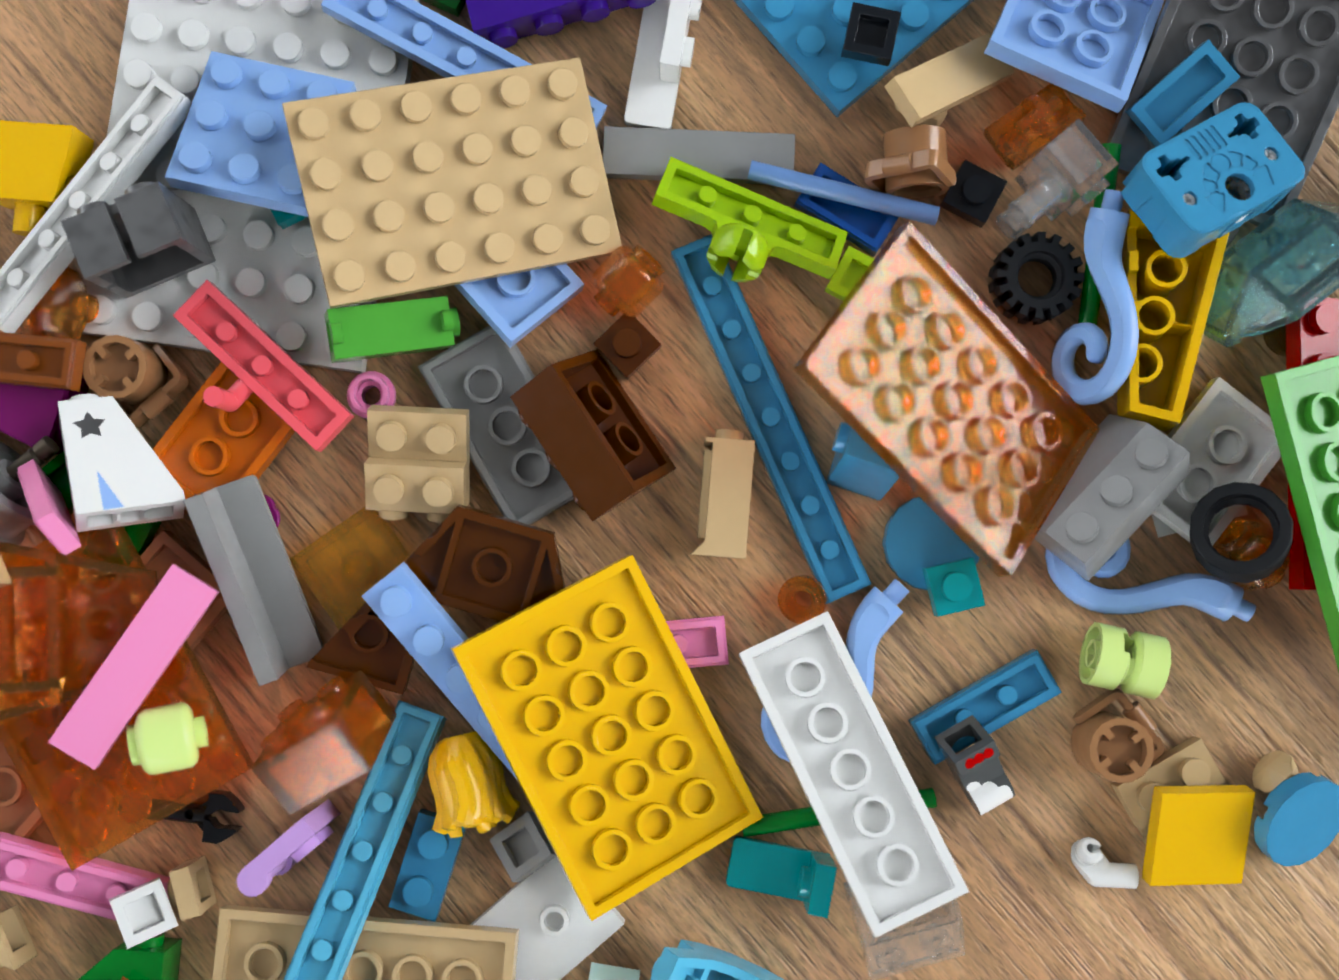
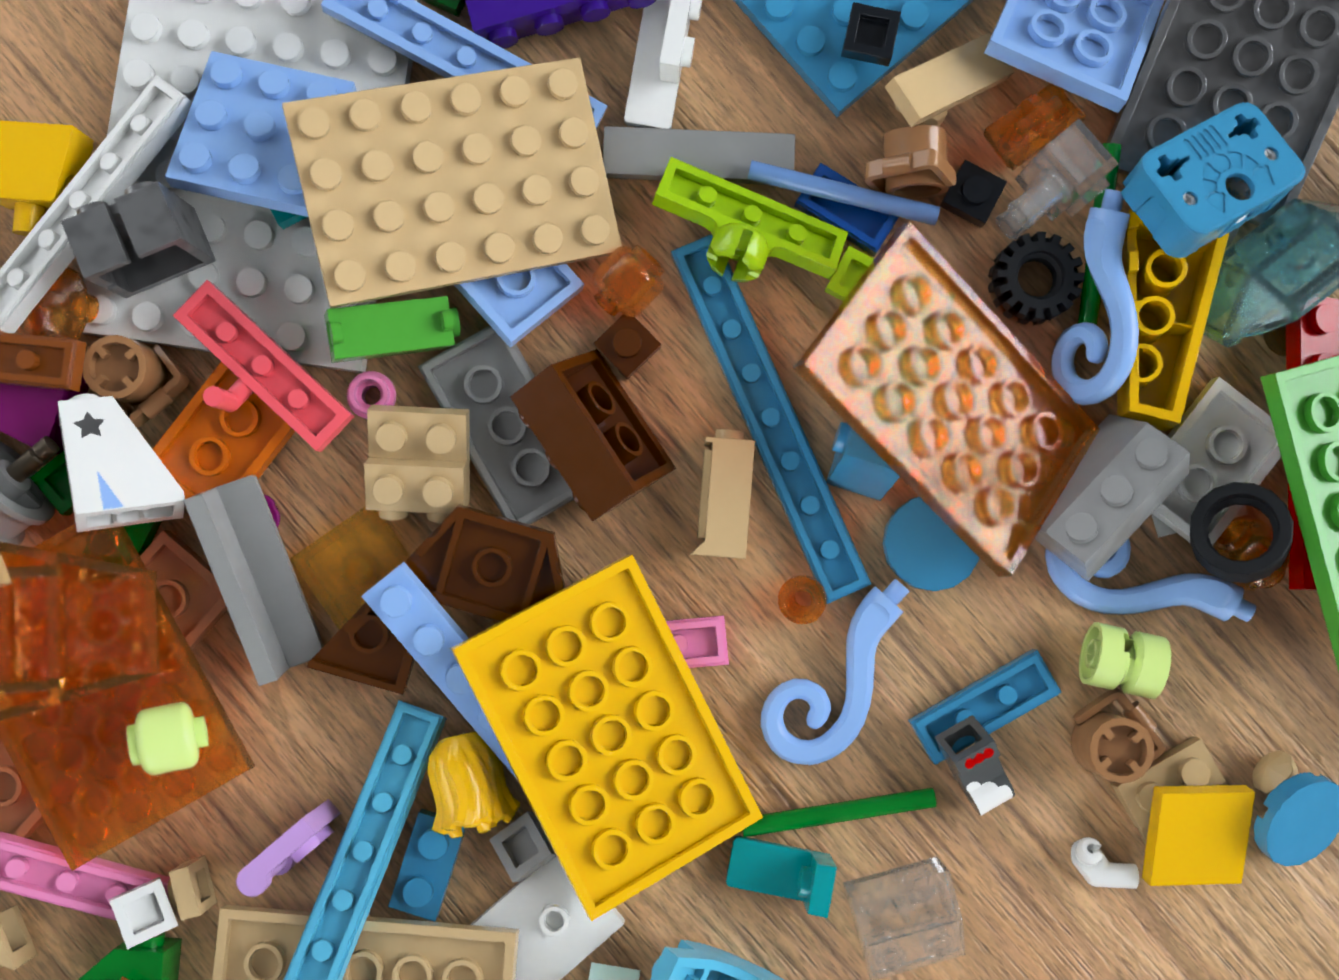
(48, 507): bright pink tile -> none
(133, 667): bright pink tile -> none
(200, 814): black bar -> none
(324, 741): clear orange brick -> none
(853, 775): white plate -> none
(953, 586): teal plate -> none
(1182, 93): dark azure tile -> none

